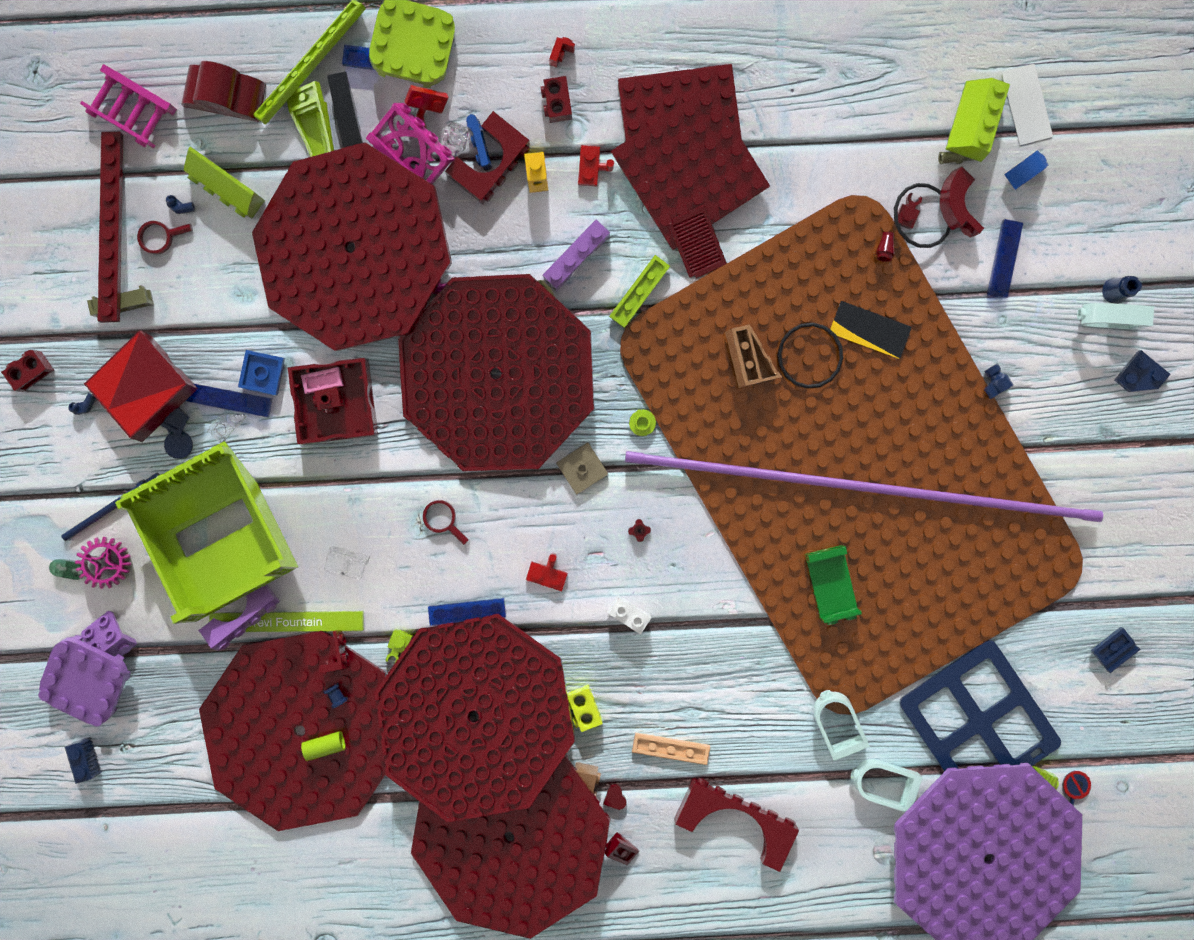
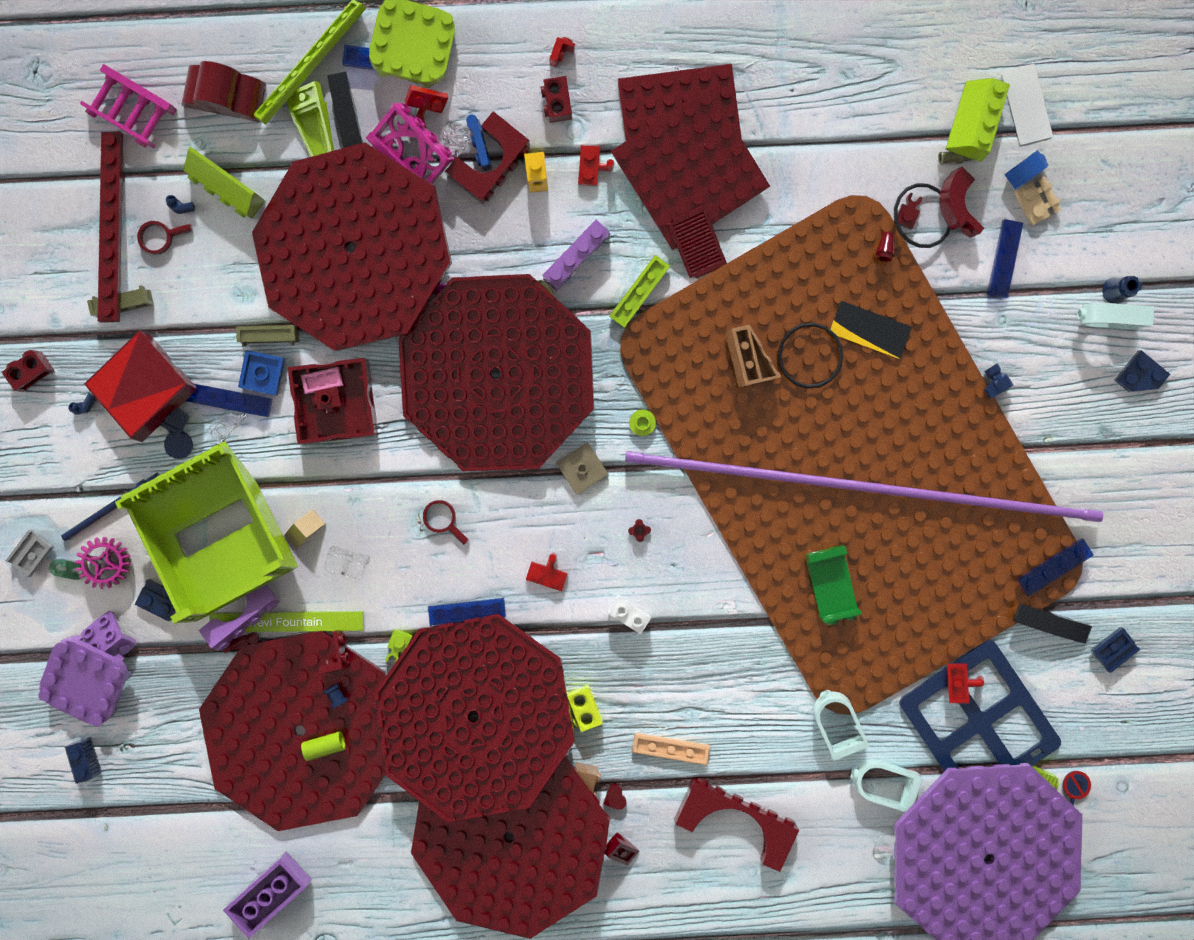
(29, 553): none -> light grey plate
(155, 600): none -> dark blue plate
(242, 641): none -> dark red axle
(267, 334): none -> olive container
(267, 894): none -> medium lavender brick
(304, 528): none -> tan slope
(959, 683): none -> red plate
(1032, 203): none -> tan plate
(1052, 623): none -> black slope
(1055, 567): none -> clear blue plate

